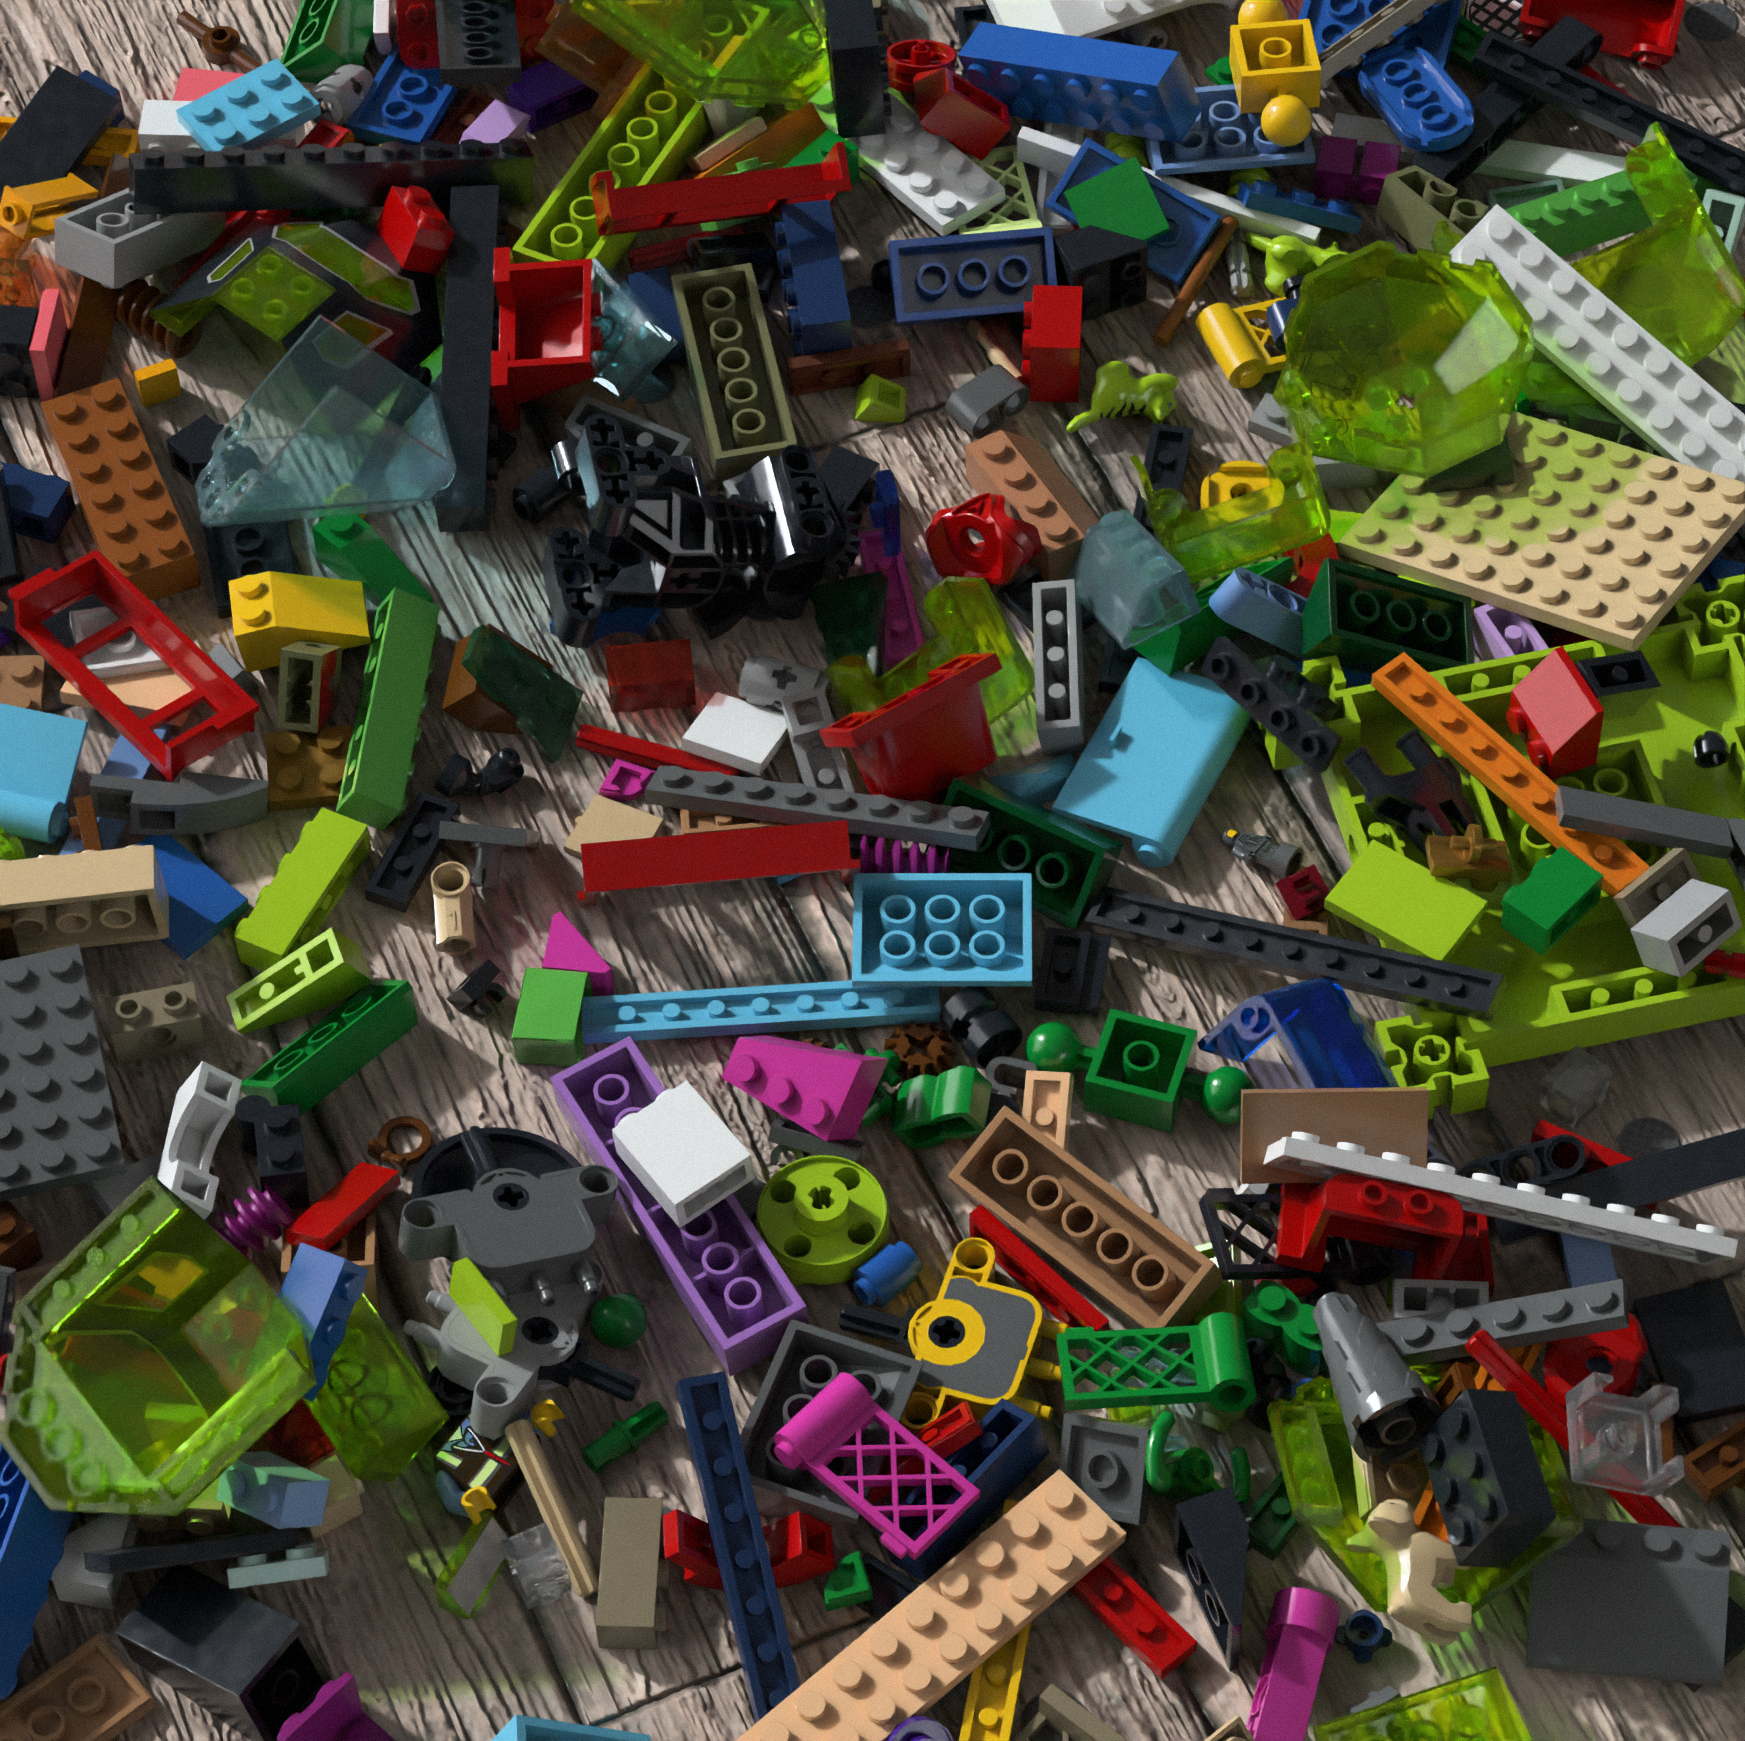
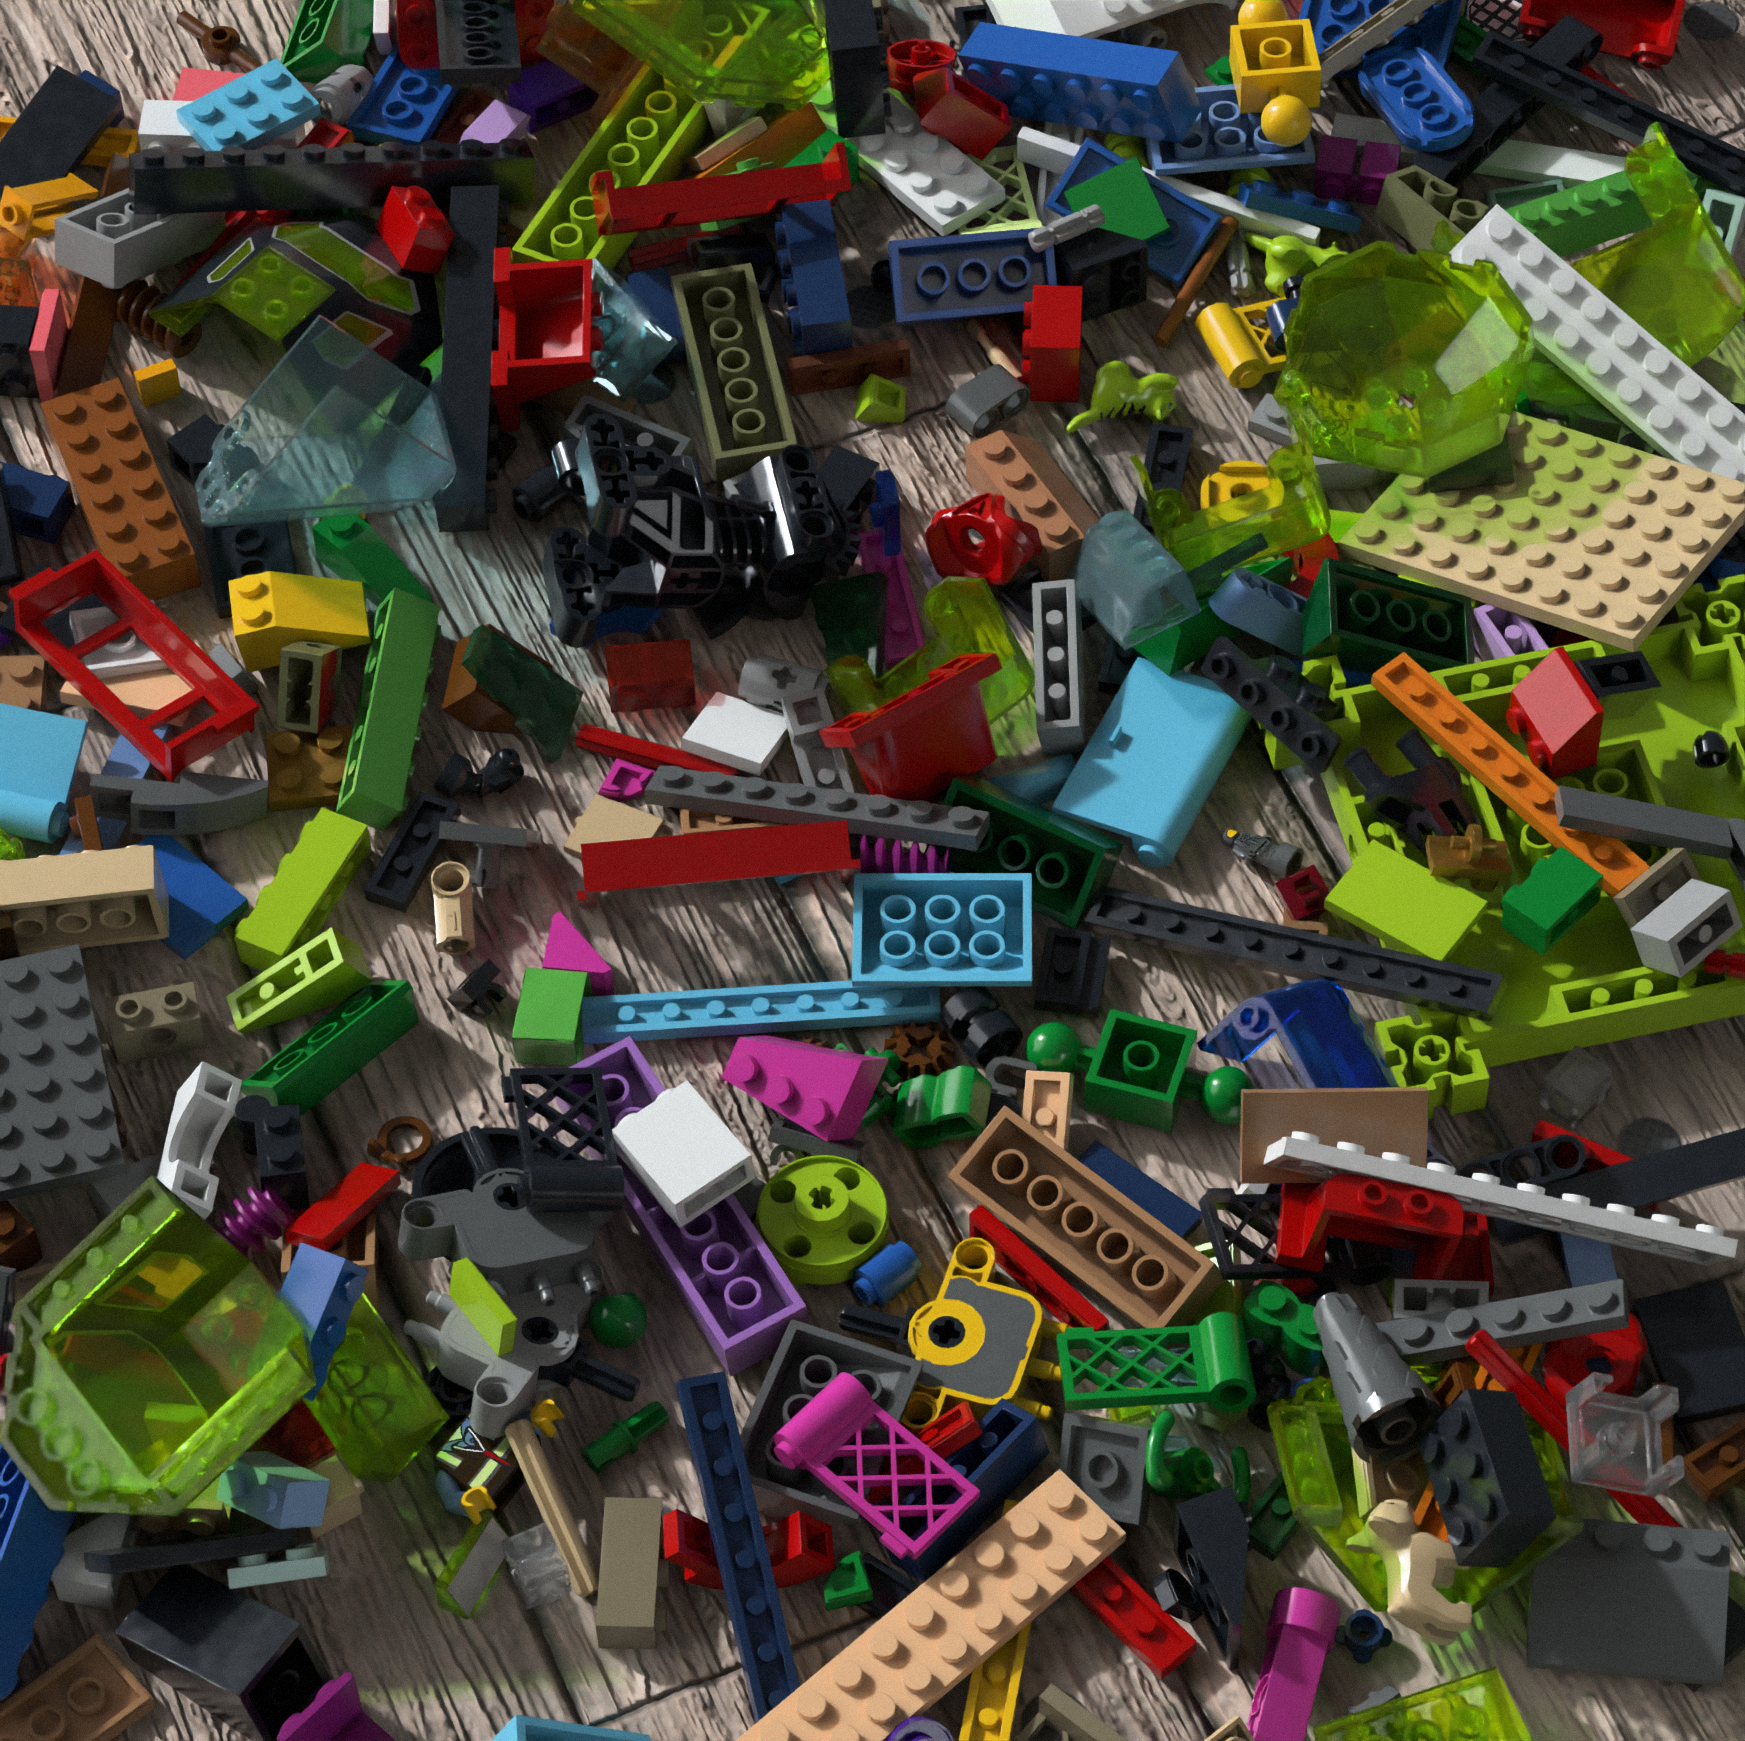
(570, 1180): none -> black piece
(1066, 228): none -> light grey axle
(1142, 1190): none -> dark blue tile
(1177, 1596): none -> black tile
(1209, 573): none -> clear green wing

